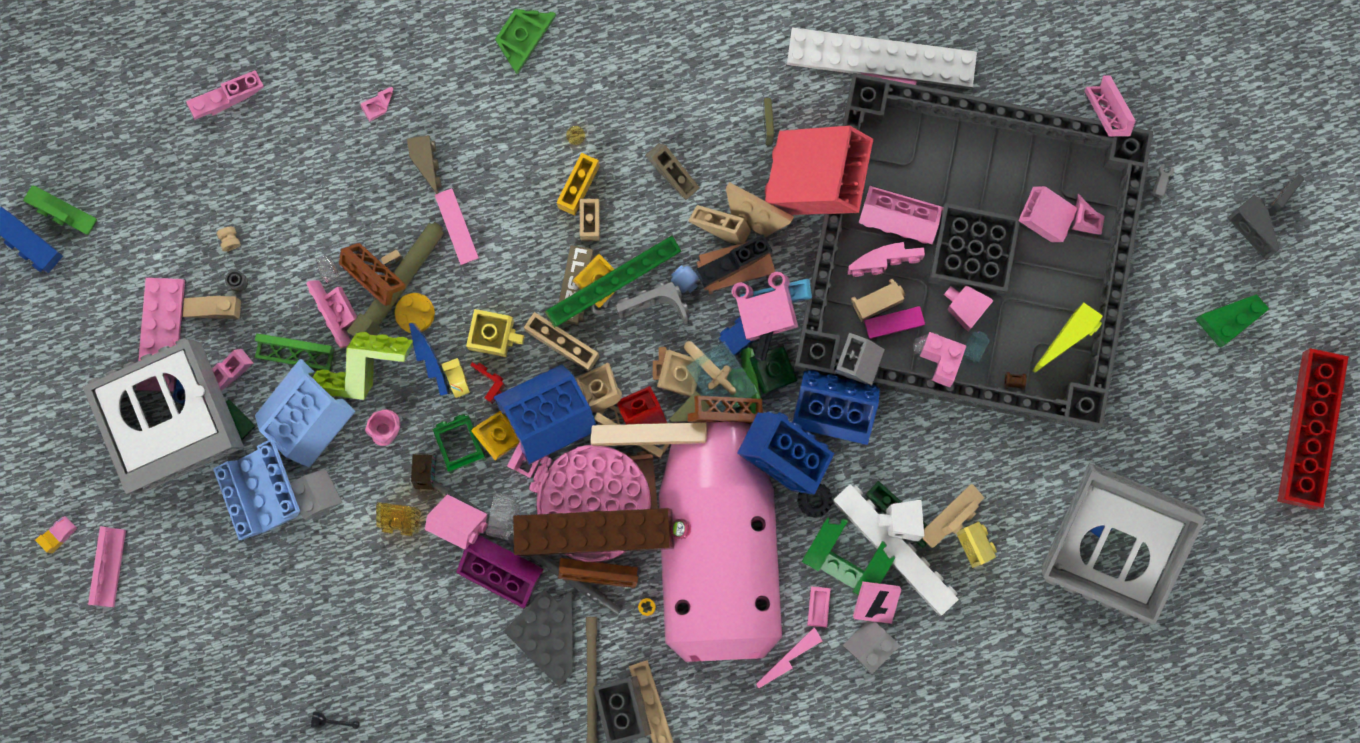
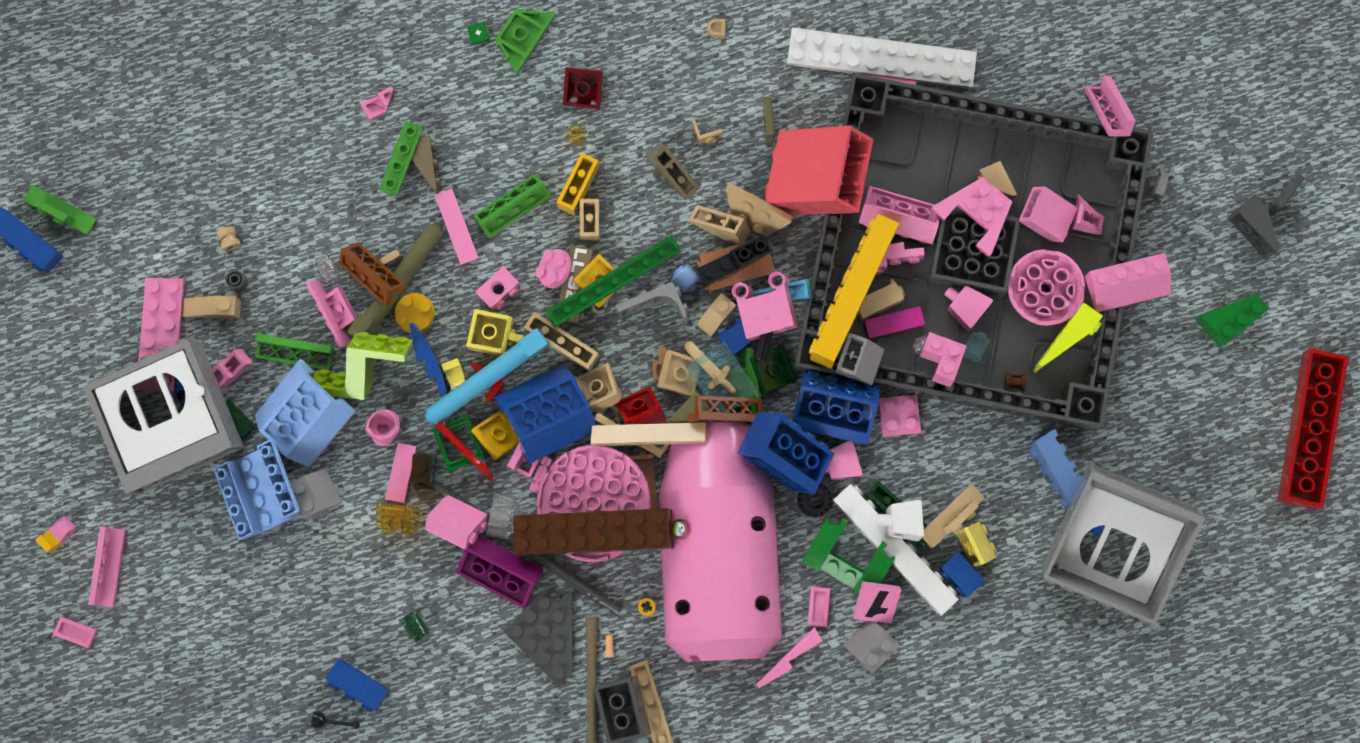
(75, 632): none -> bright pink tile
(225, 96): bright pink slope -> none
(357, 685): none -> blue brick
(400, 473): none -> bright pink tile
(401, 158): none -> bright green bracket
(415, 626): none -> clear green brick
(478, 33): none -> green tile
(480, 466): none -> red piece
(487, 290): none -> bright pink brick
(513, 206): none -> bright green fence
(525, 349): none -> medium azure brick
(554, 268): none -> bright pink piece
(582, 87): none -> dark red slope
(598, 573): dark orange fence -> none
(609, 652): none -> light nougat piece
(707, 138): none -> tan bracket
(716, 28): none -> tan tile
(716, 315): none -> tan slope
(844, 462): none -> bright pink torso
(851, 296): none -> yellow brick
(899, 415): none -> bright pink plate
(962, 575): none -> blue brick
(984, 205): none -> bright pink wing
(998, 178): none -> tan slope
(1056, 466): none -> medium blue wedge
(1061, 277): none -> bright pink brick
(1129, 282): none -> bright pink slope

